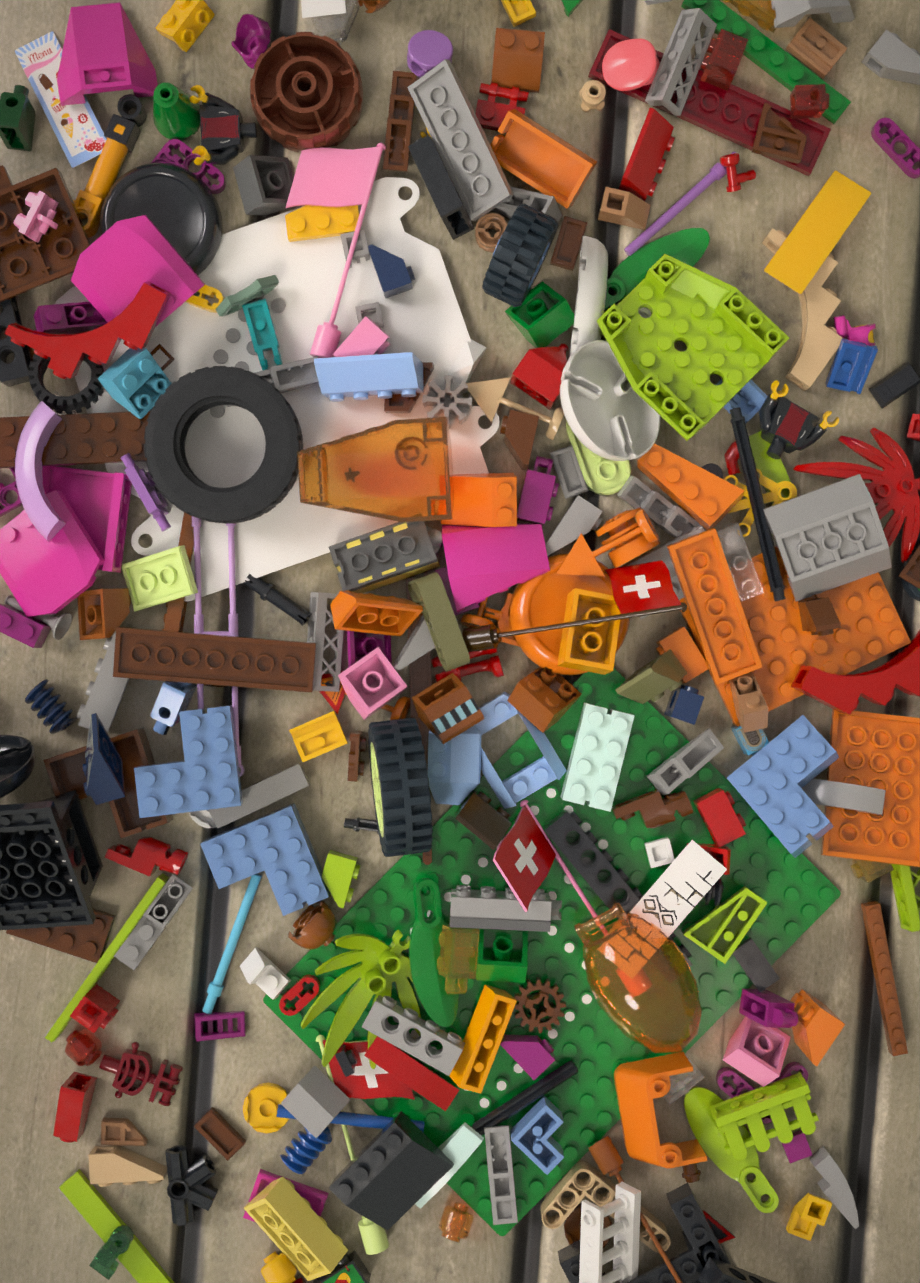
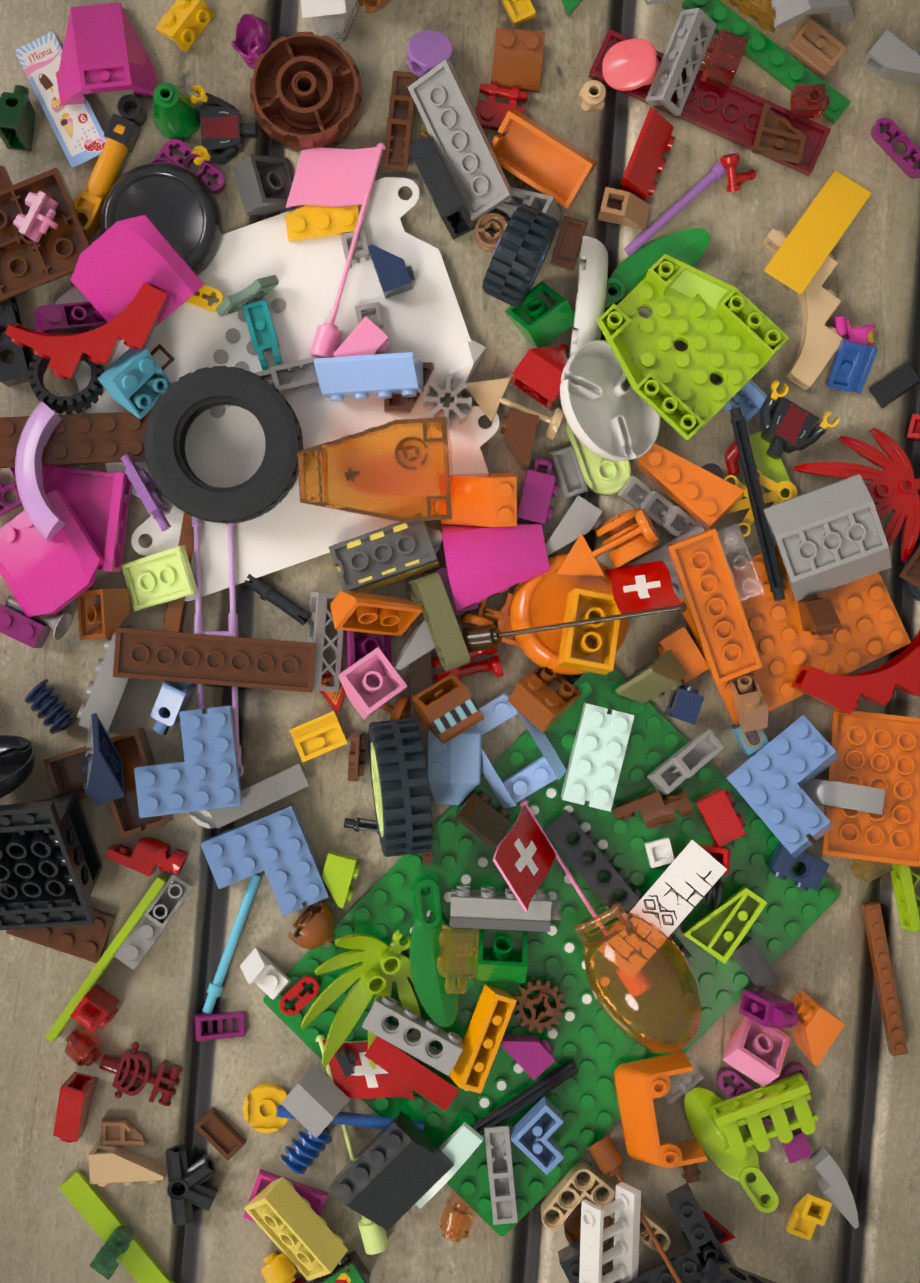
(812, 868): none -> dark blue brick

